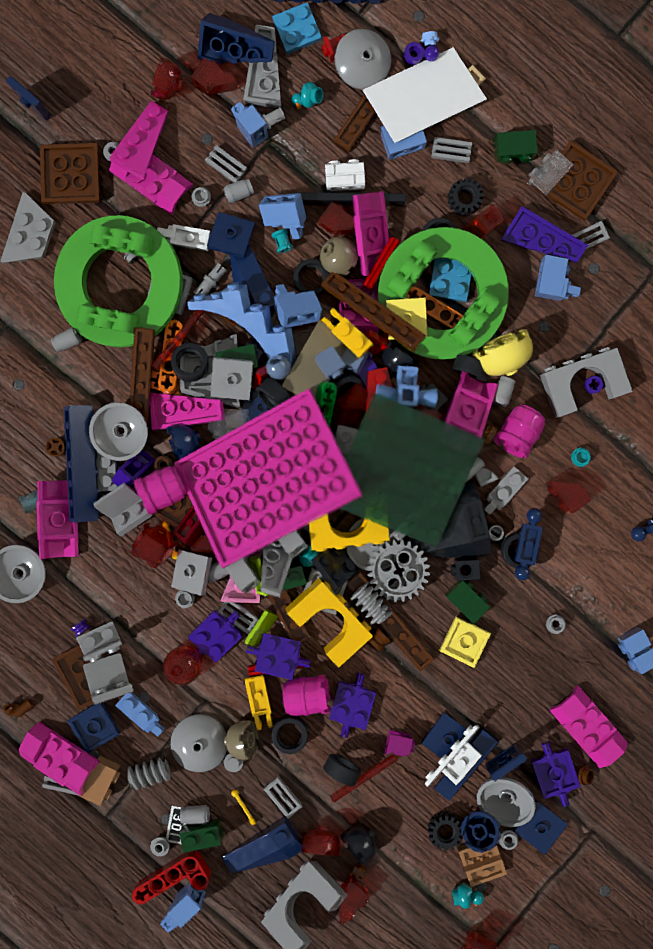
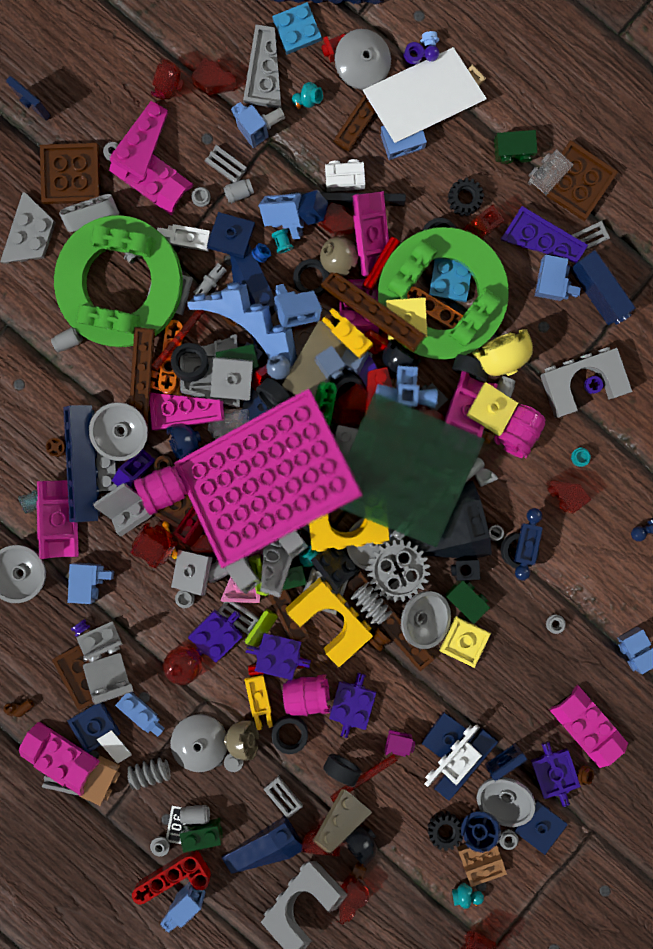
(83, 582): none -> medium blue hinge
(87, 211): none -> light grey beam
(114, 747): none -> white sticker
(231, 42): dark blue wedge -> none
(235, 793): yellow hinge -> none
(261, 253): none -> blue bush
(312, 207): none -> dark blue brick
(341, 821): none -> dark tan wing
(432, 623): none -> light grey dish
(450, 142): light grey tile -> none
(492, 409): none -> light yellow plate
(505, 490): light grey hinge -> none
(602, 289): none -> dark blue brick

